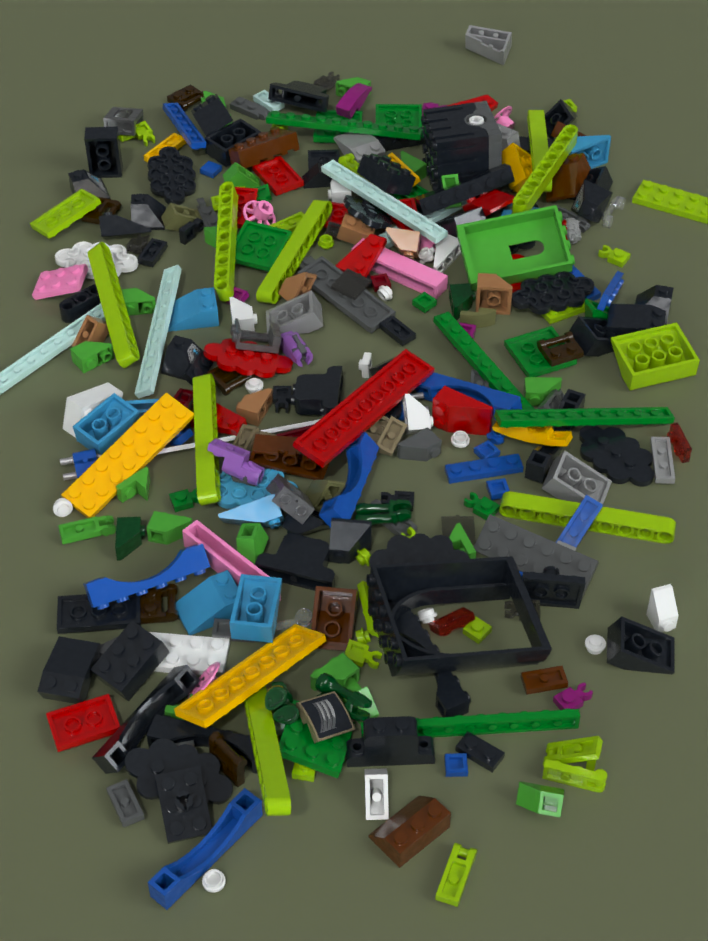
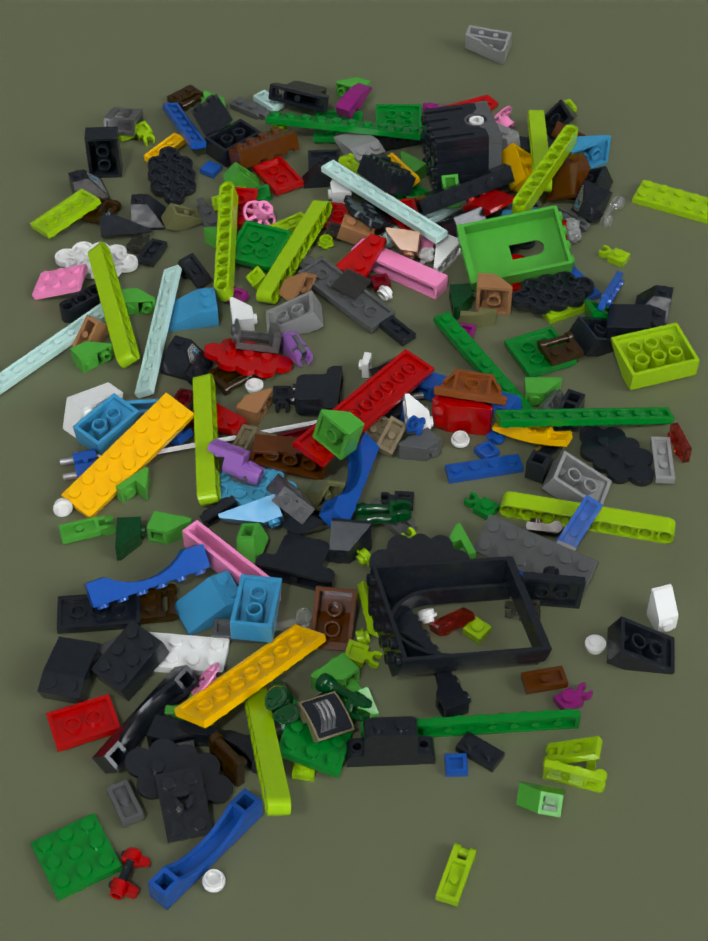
(76, 856): none -> green plate
(121, 887): none -> red piece
(183, 499): green plate -> none
(189, 230): black plate -> none
(194, 271): none -> black plate
(210, 515): none -> black plate
(256, 277): none -> lime plate
(328, 81): clear smoke plate -> none
(338, 432): none -> bright green slope
(376, 794): white slope -> none
(411, 829): reddish brown slope -> none
(412, 422): none -> blue plate
(424, 302): green plate -> none
(467, 523): clear smoke piece -> none
(471, 386): none -> dark orange wing
(497, 488): blue plate -> none
(537, 525): none -> plate

